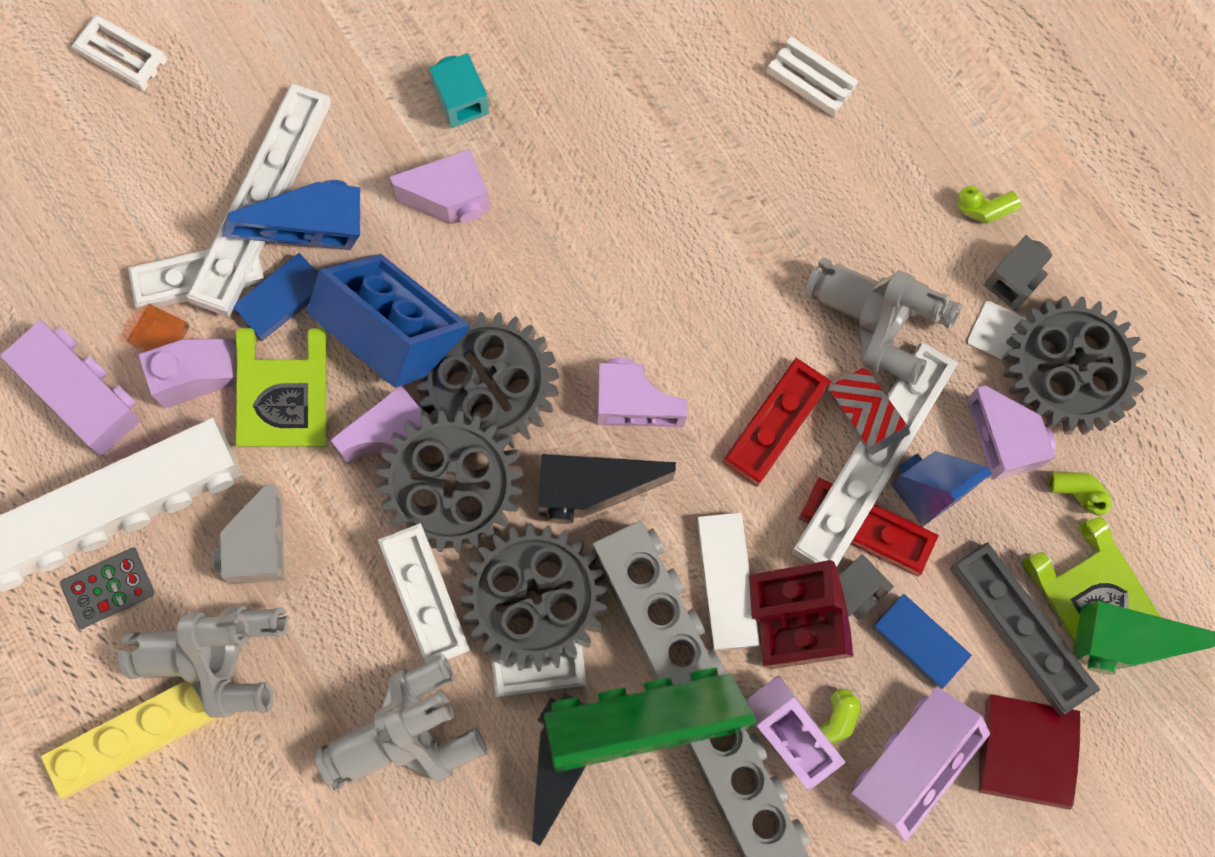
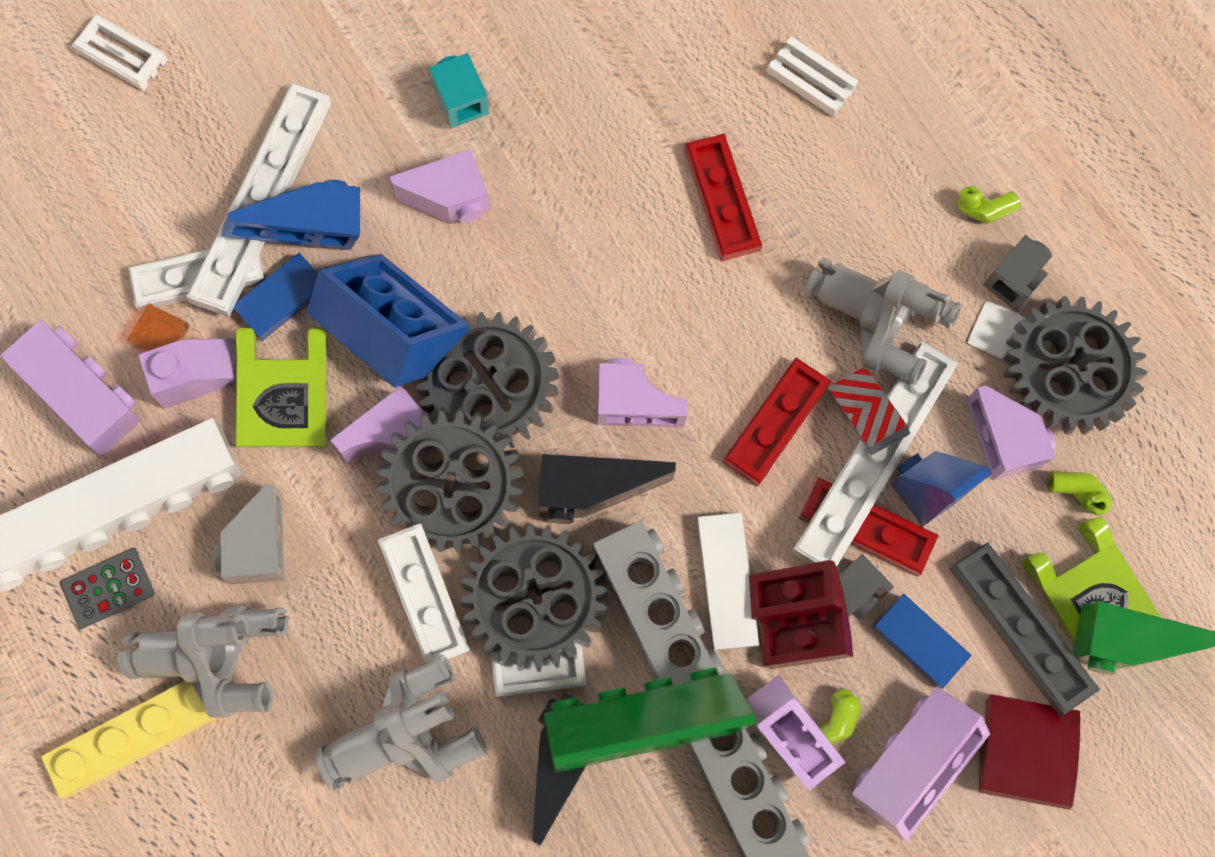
(723, 197): none -> red tile

